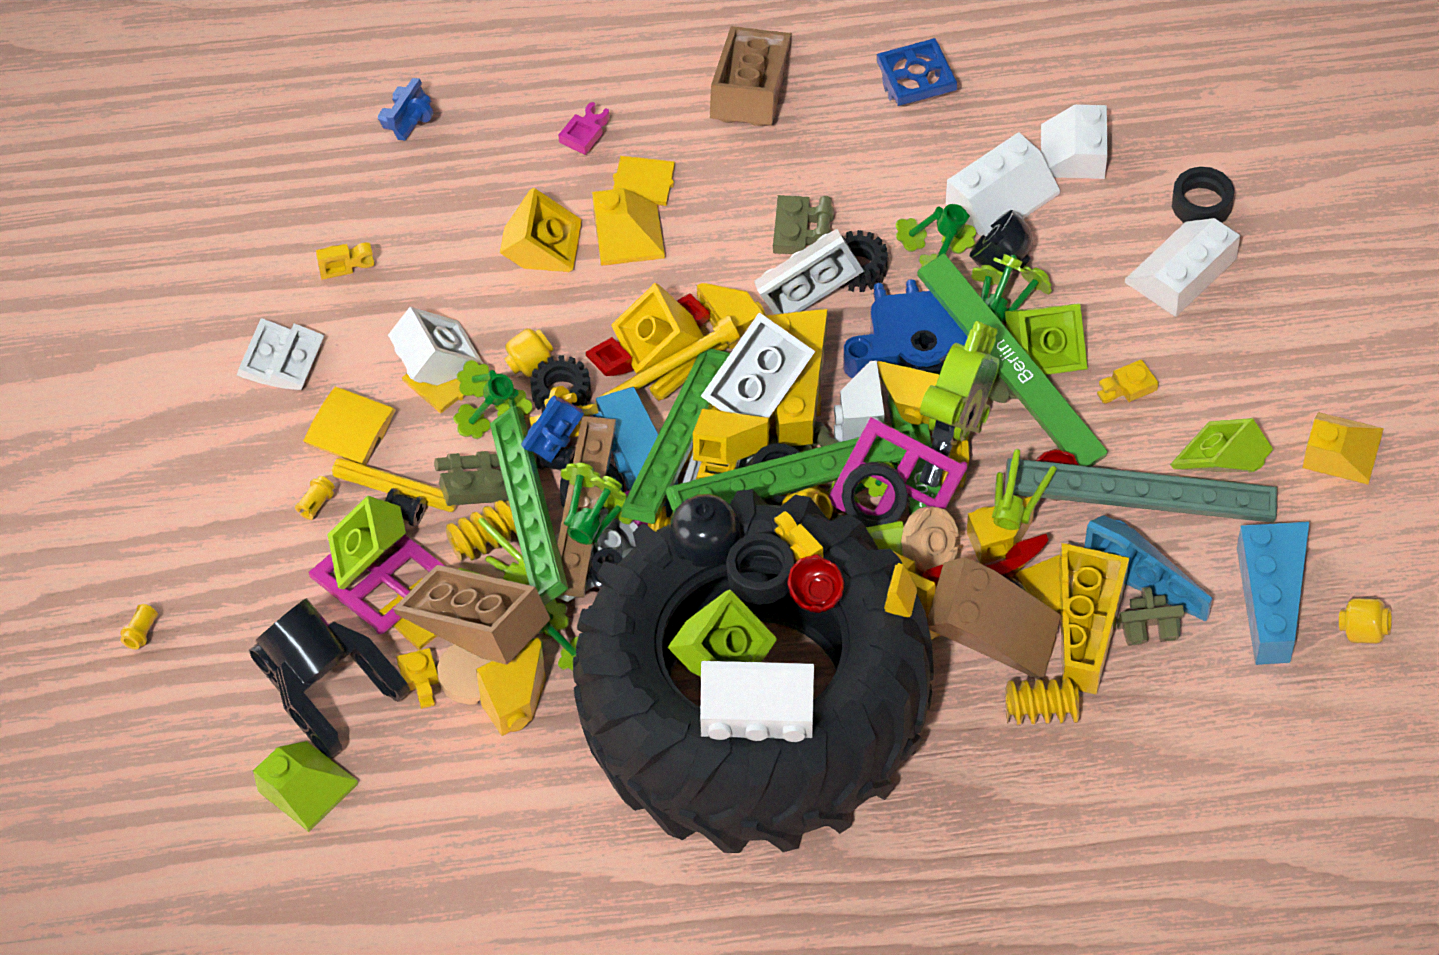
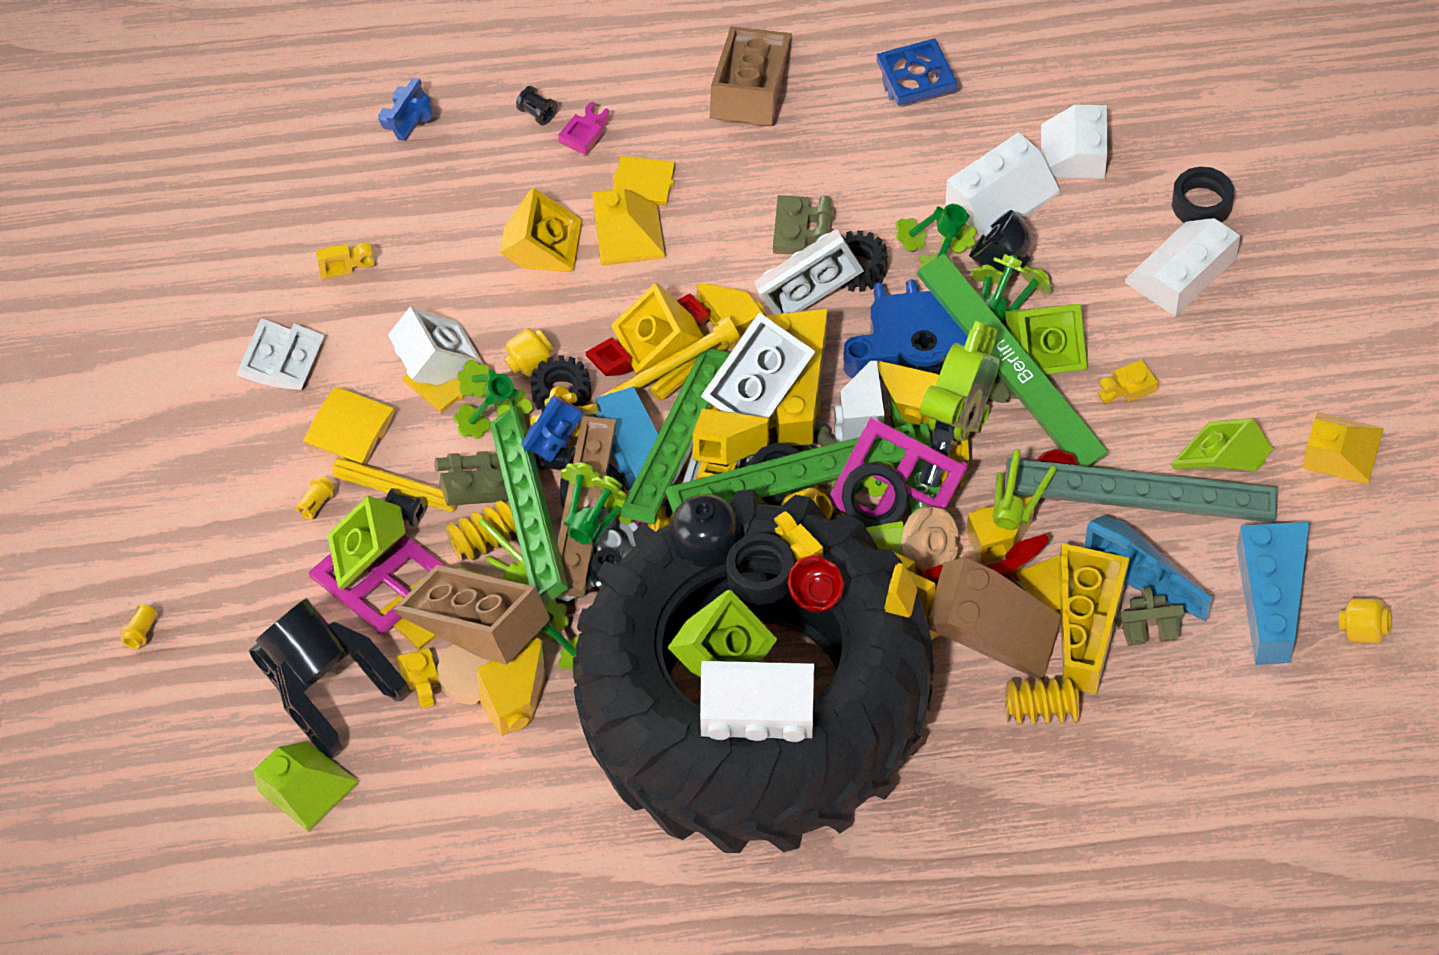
(536, 105): none -> black bush

